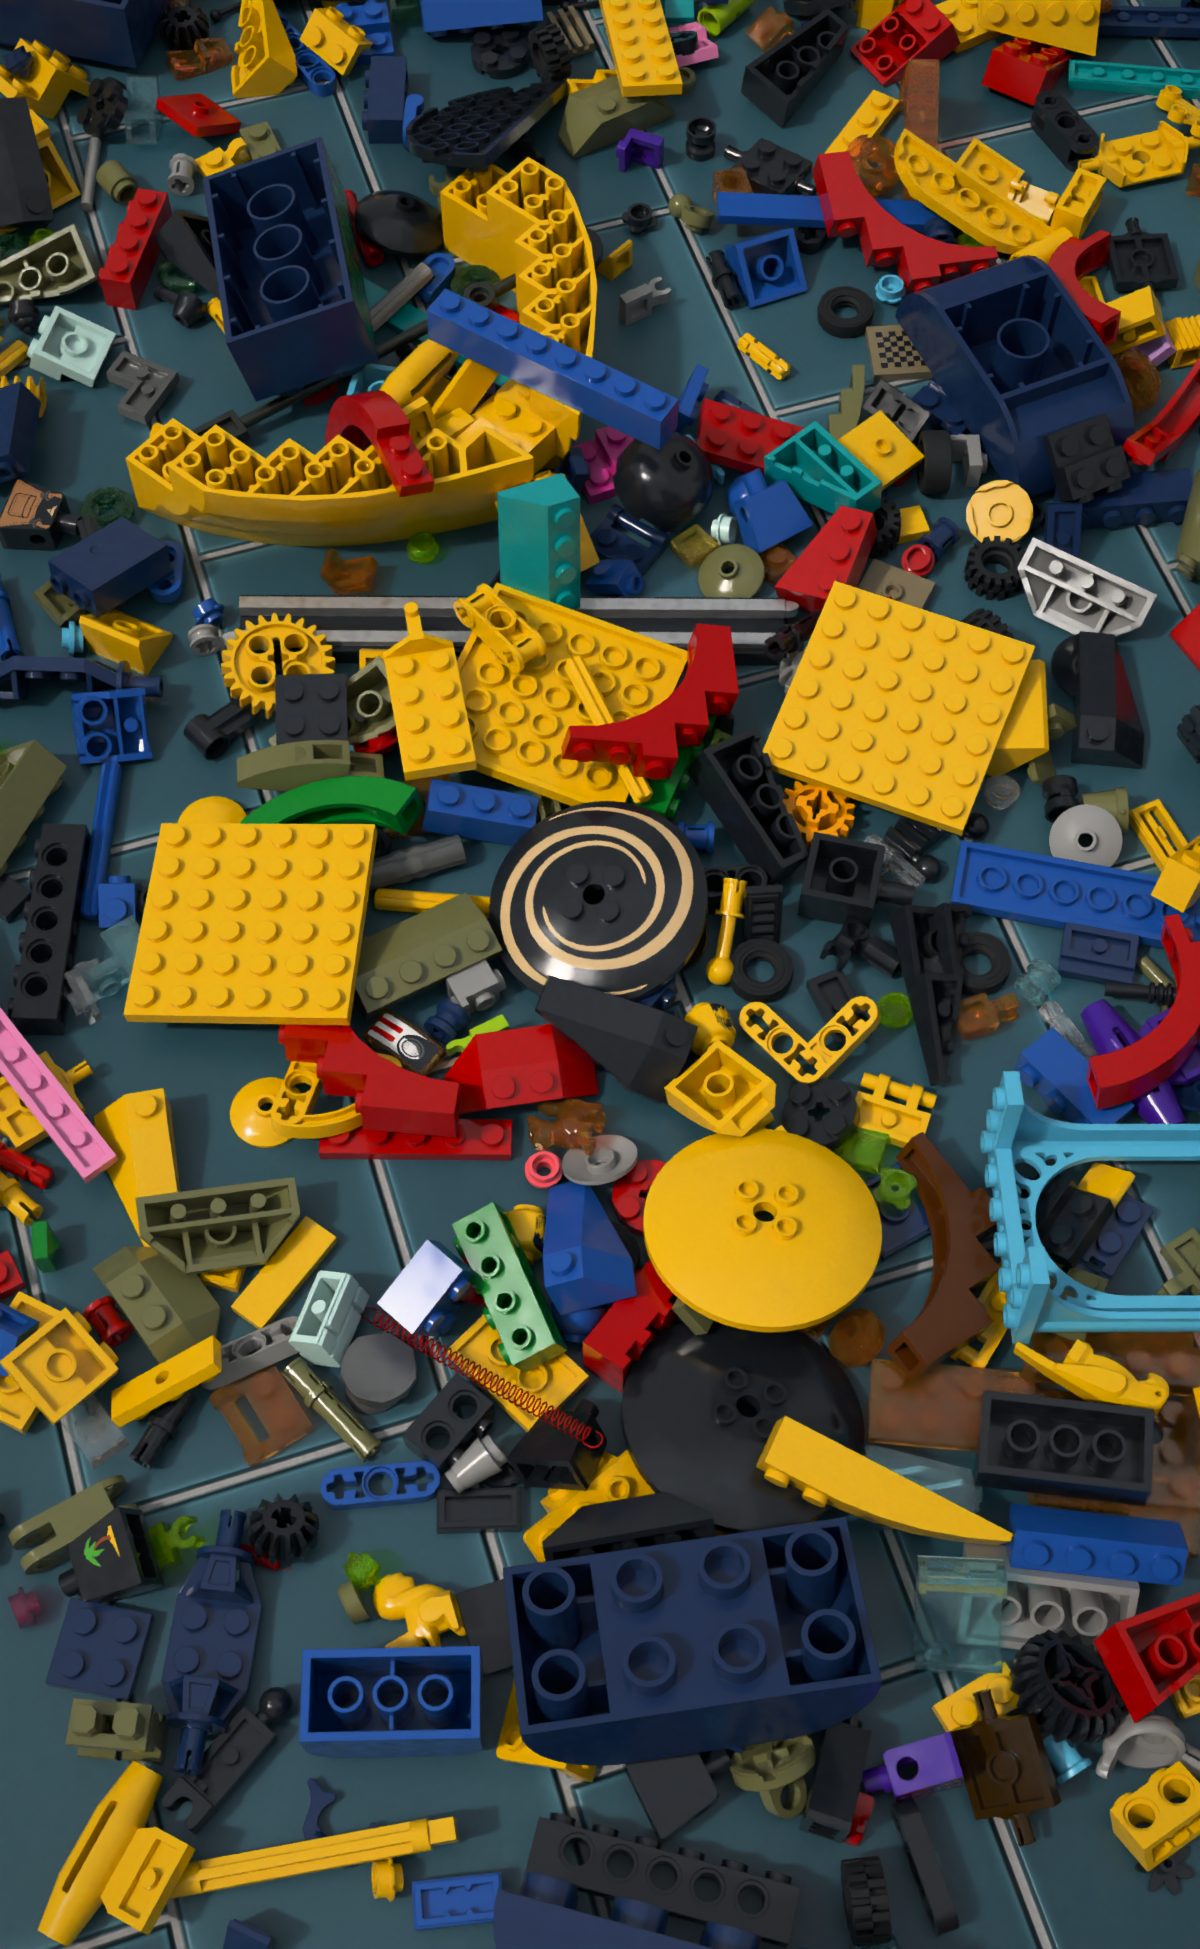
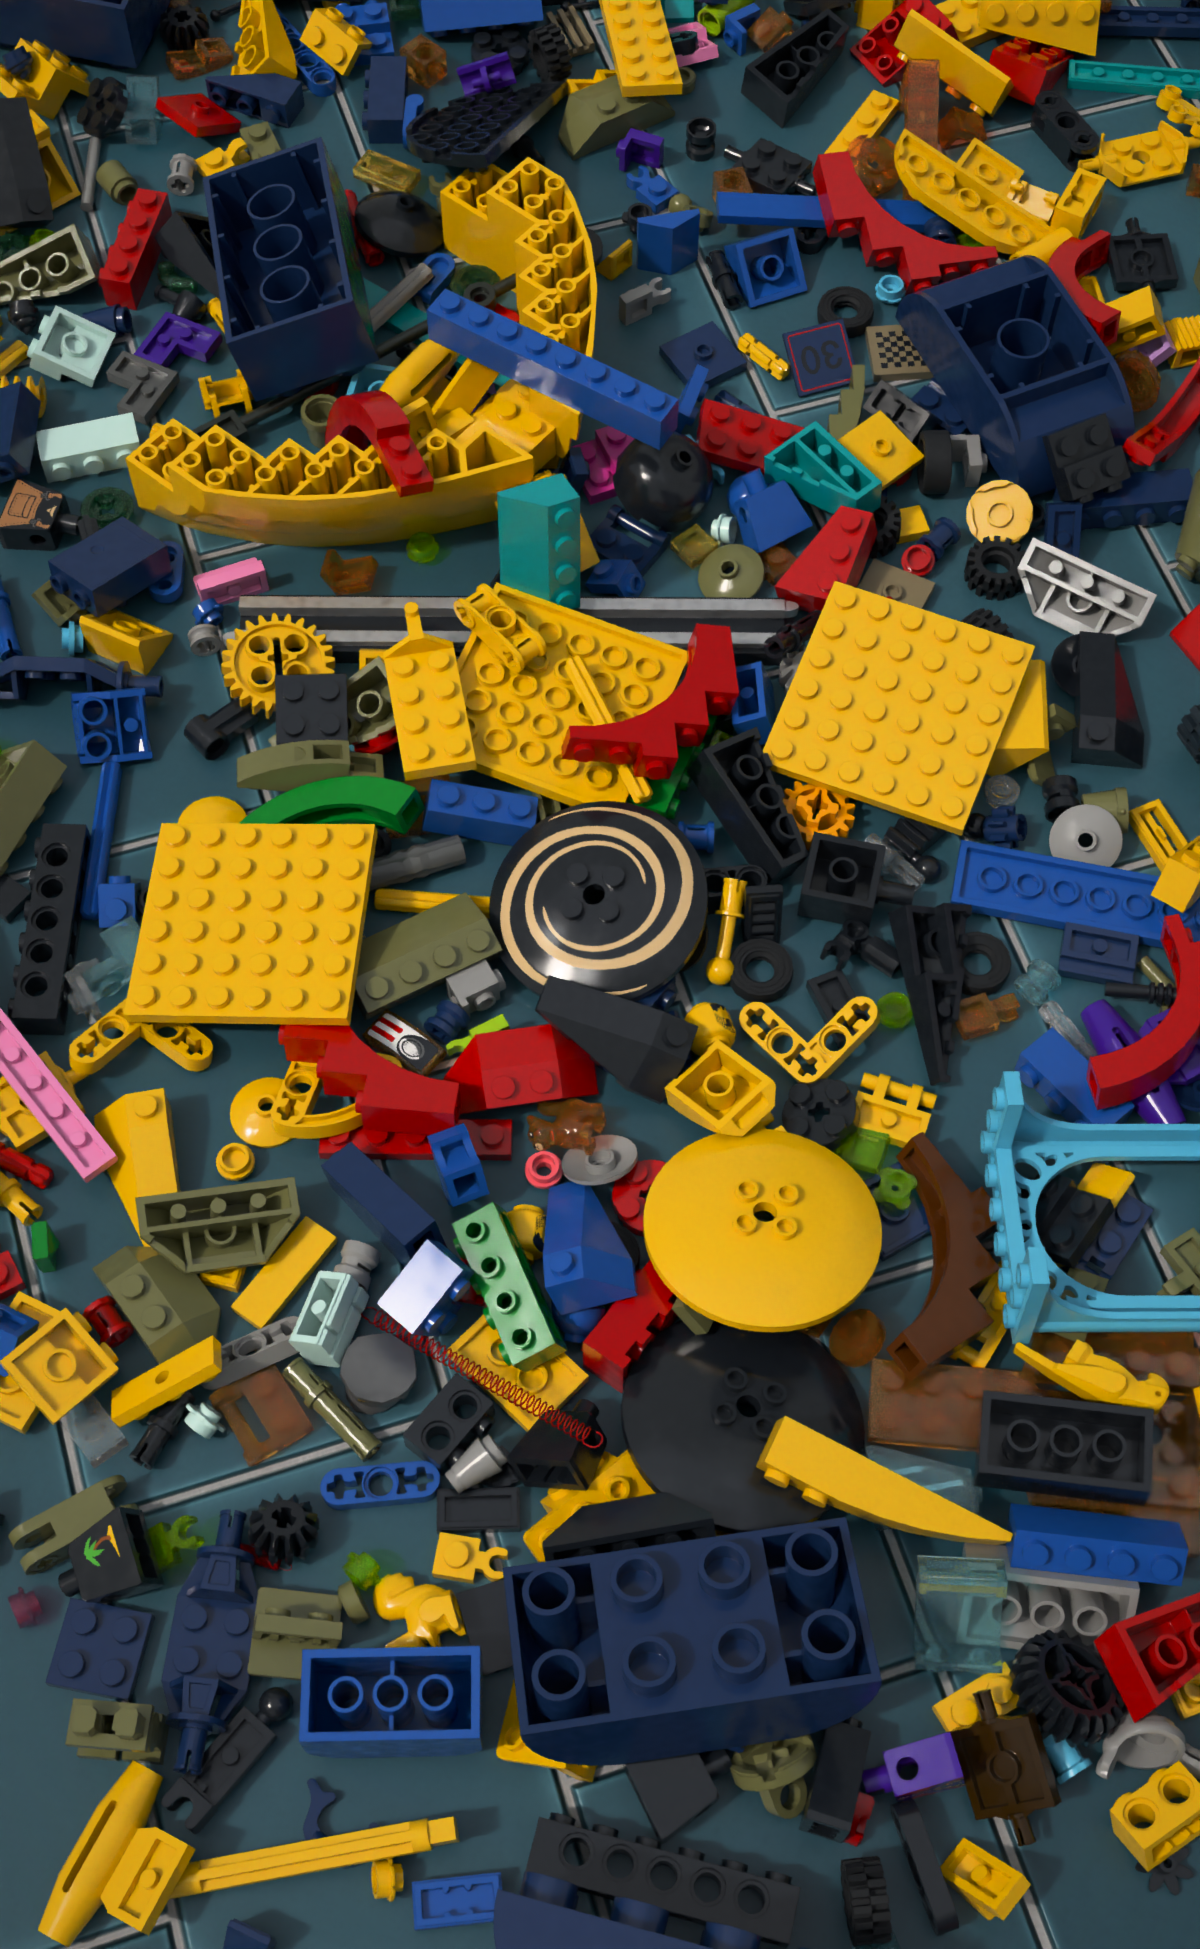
(87, 447): none -> light aqua brick
(109, 1048): none -> yellow beam
(113, 318): none -> dark blue cone
(177, 335): none -> dark purple plate
(203, 1419): none -> light aqua plate
(225, 392): none -> yellow piece
(232, 581): none -> bright pink panel
(235, 1161): none -> yellow plate
(259, 96): none -> dark blue slope
(287, 1624): none -> olive bracket
(315, 416): none -> olive piece
(358, 1261): none -> light grey wheel
(380, 1203): none -> dark blue slope
(386, 172): none -> clear yellow plate
(425, 61): none -> clear orange brick
(457, 1165): none -> blue brick
(460, 1558): none -> yellow plate
(487, 74): none -> dark purple hips
(651, 191): none -> blue plate
(667, 241): none -> blue slope
(703, 347): none -> dark blue plate
(737, 25): none -> blue bracket
(755, 701): none -> blue brick
(819, 357): none -> dark blue piece
(959, 66): none -> yellow slope
(960, 125): none -> clear orange bracket
(984, 1880): none -> yellow slope
(1005, 827): none -> dark blue gear

